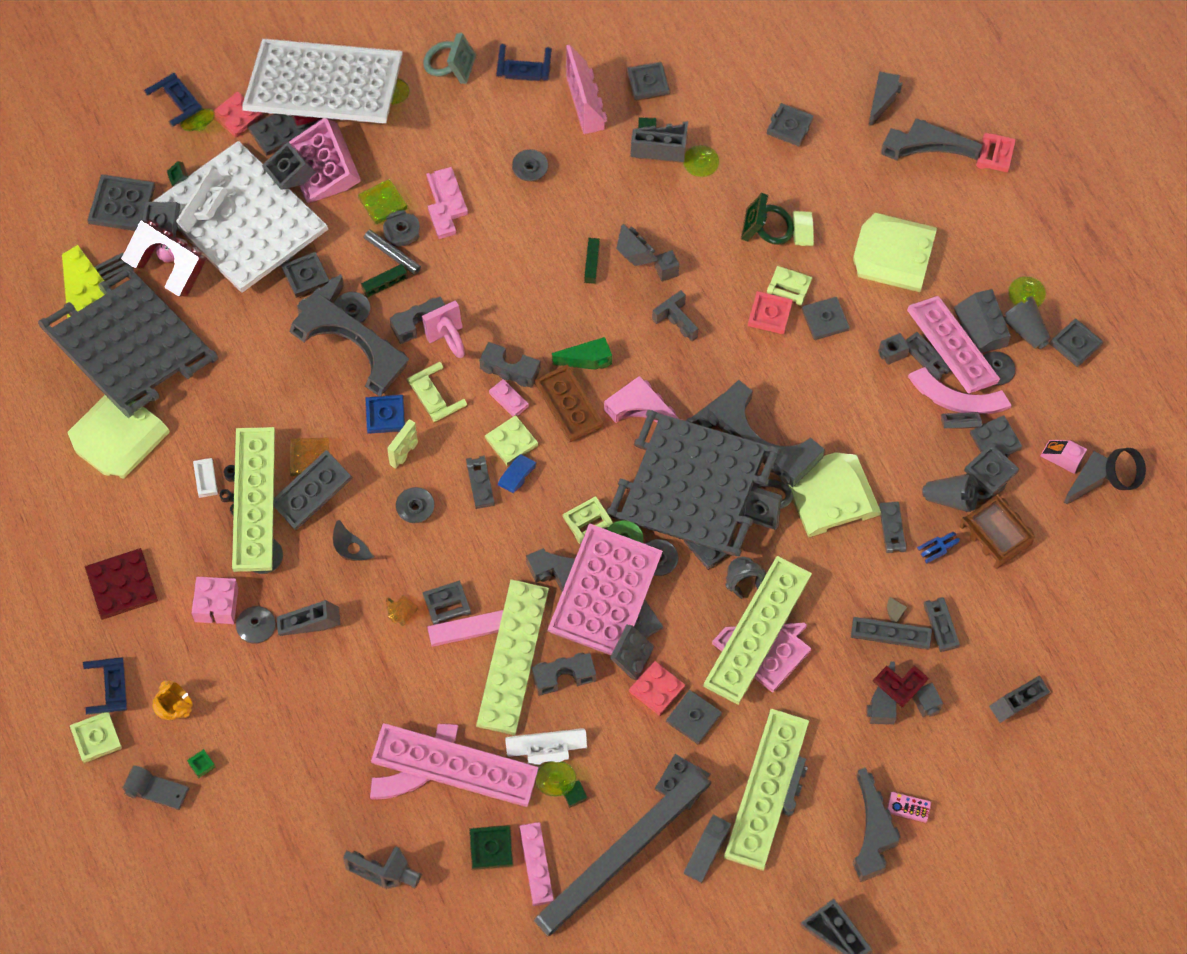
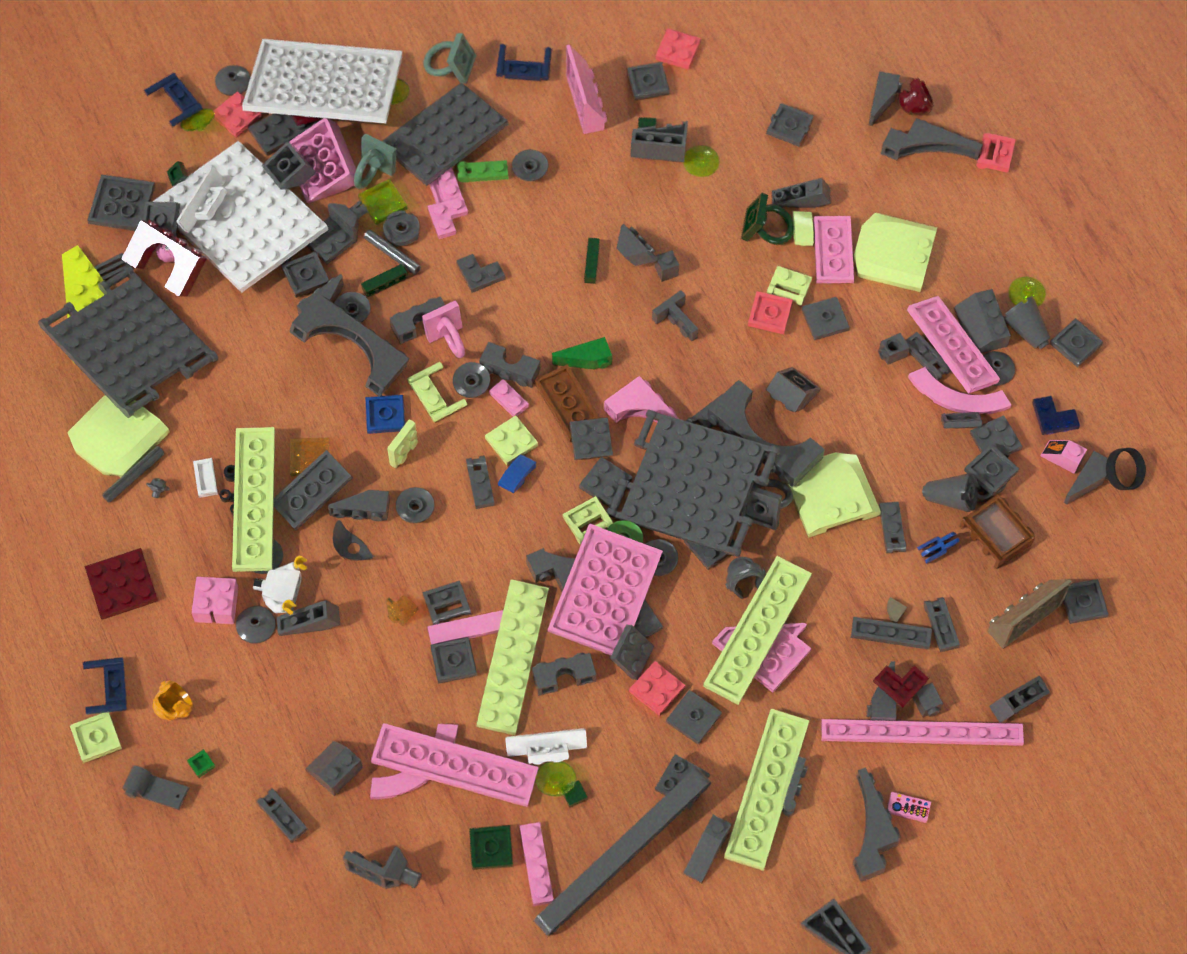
(136, 471): none -> dark grey axle
(157, 486): none -> dark grey plant
(230, 86): none -> dark grey dish
(282, 586): none -> white torso
(282, 815): none -> dark grey plate
(335, 767): none -> dark grey slope
(341, 231): none -> dark grey plate
(367, 505): none -> dark grey slope
(378, 156): none -> sand green tile
(445, 133): none -> dark grey plate
(453, 660): none -> dark grey plate
(467, 373): none -> dark grey dish
(477, 277): none -> dark grey plate
(482, 171): none -> bright green plate
(591, 438): none -> dark grey plate
(603, 481): none -> dark grey plate
(678, 49): none -> coral plate
(792, 389): none -> dark grey slope
(803, 195): none -> dark grey slope
(833, 249): none -> bright pink plate
(917, 100): none -> dark red helmet
(922, 732): none -> bright pink plate
(1028, 611): none -> dark tan slope
(1051, 420): none -> clear blue plate
(1085, 602): none -> dark grey plate

